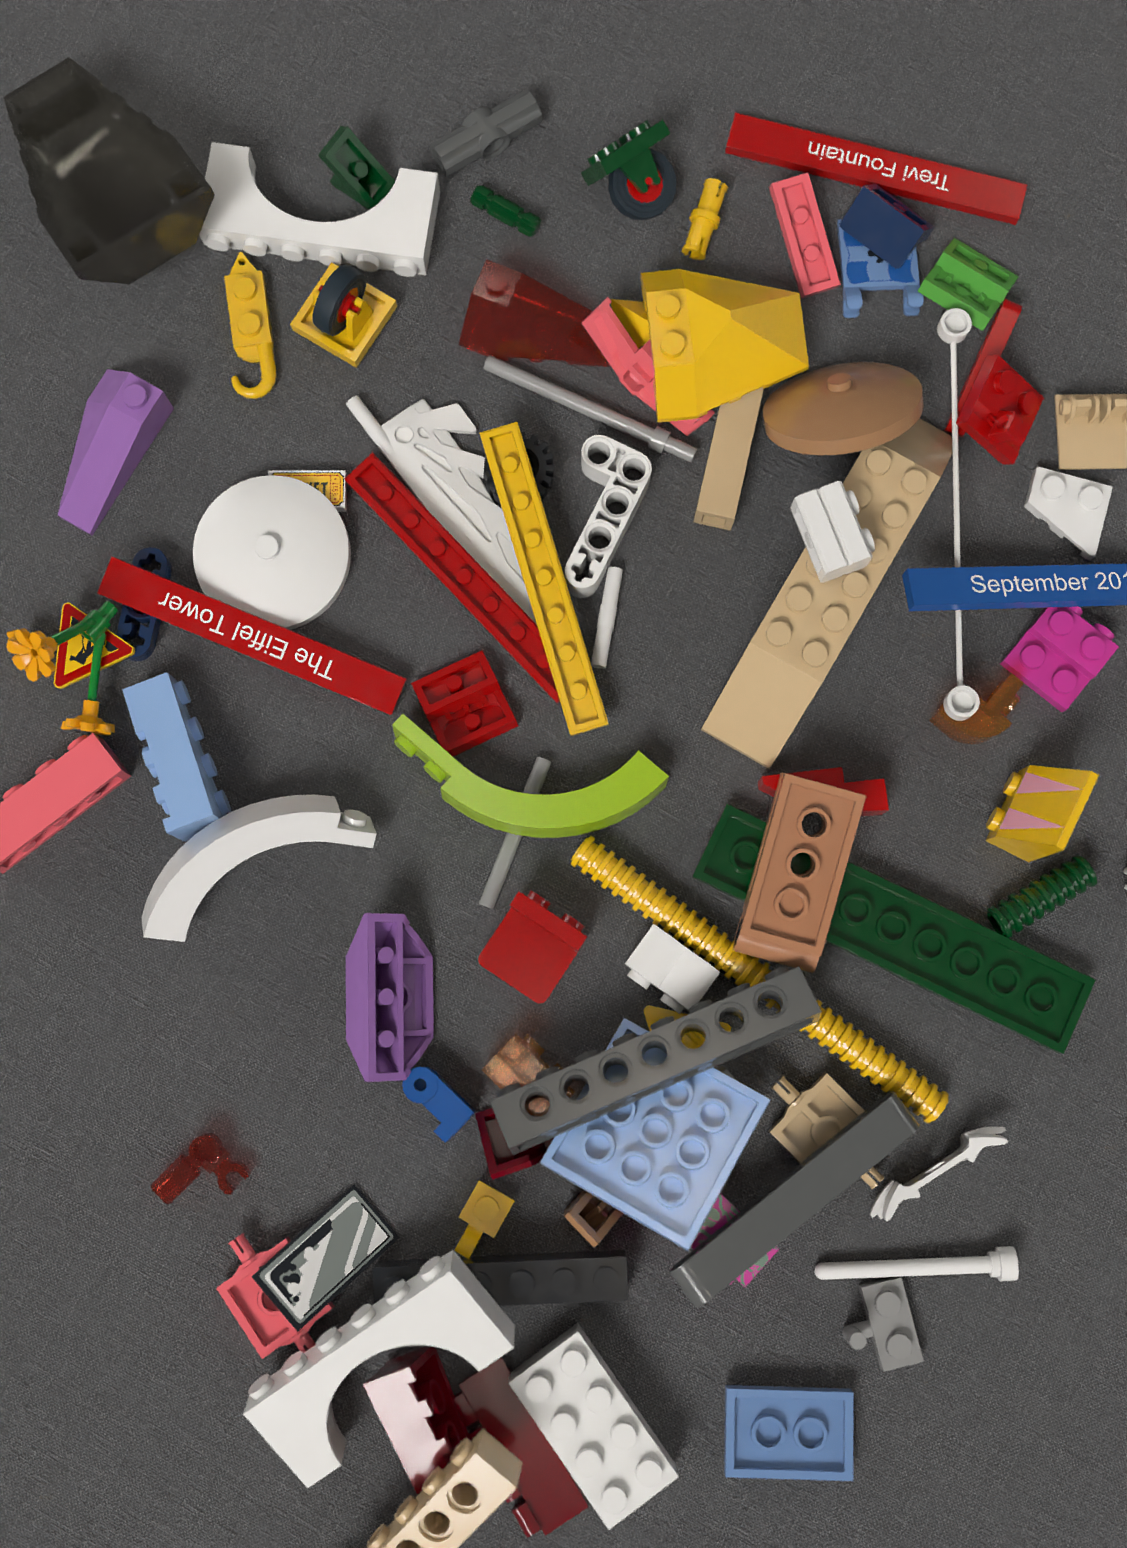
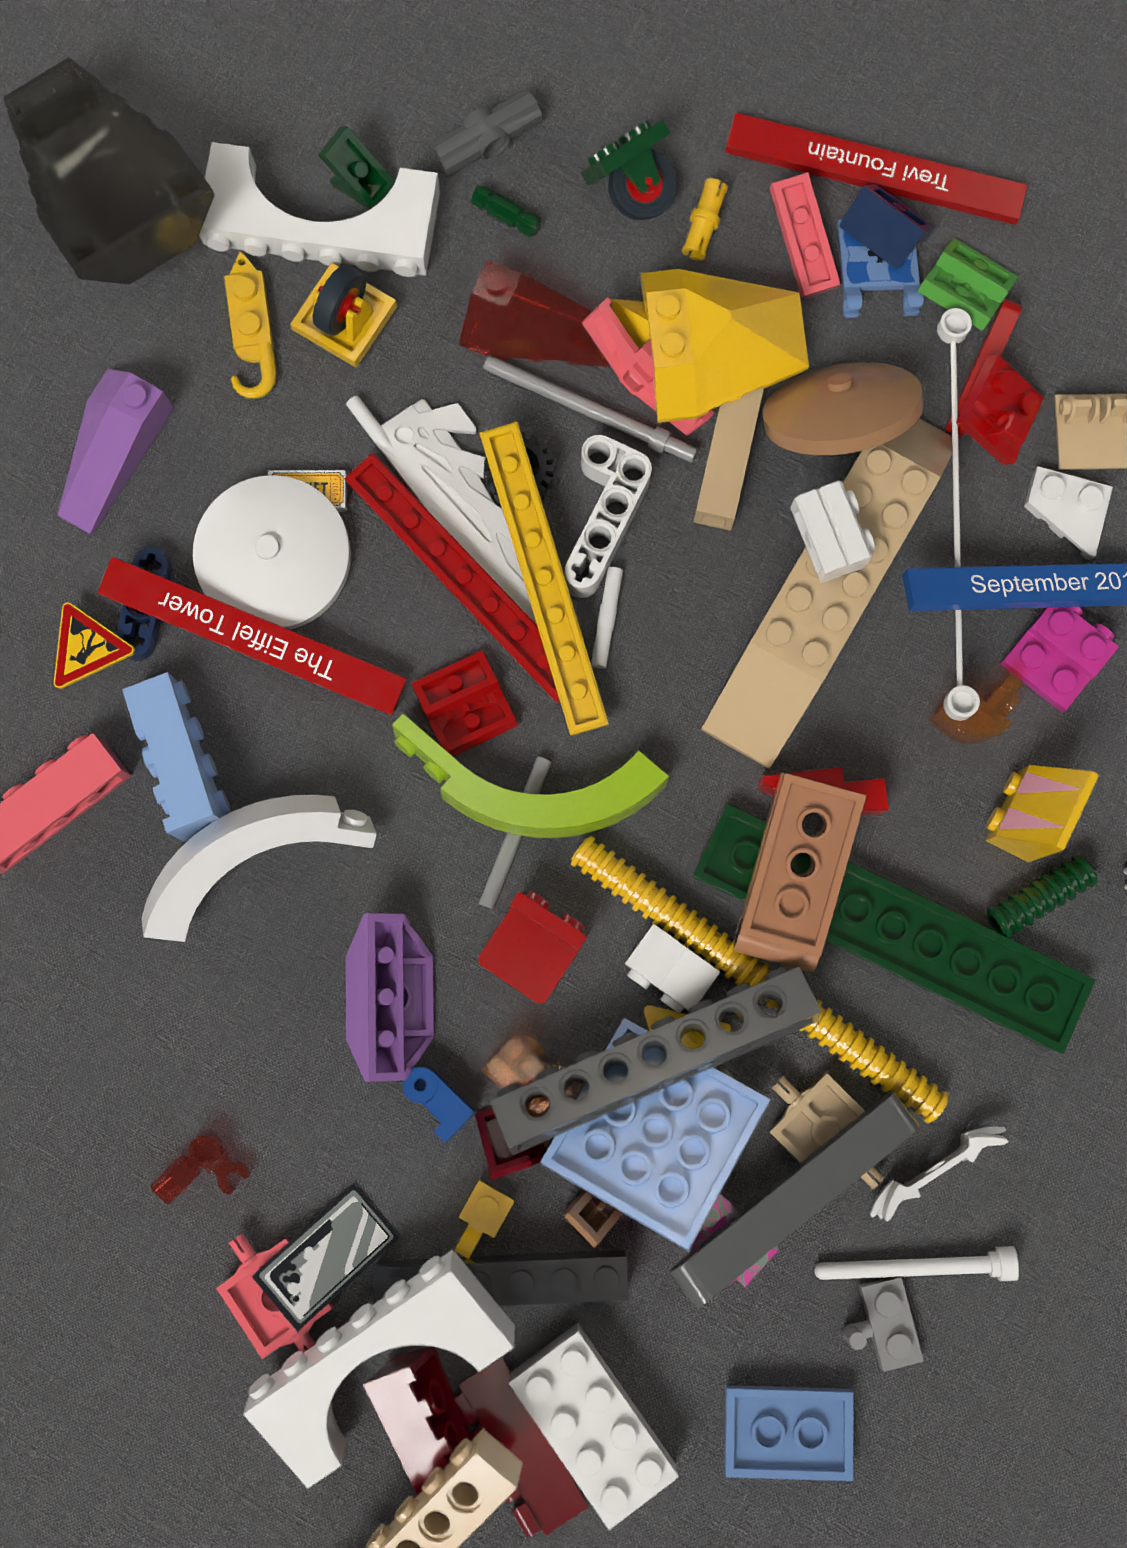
(36, 651): light orange plant -> none

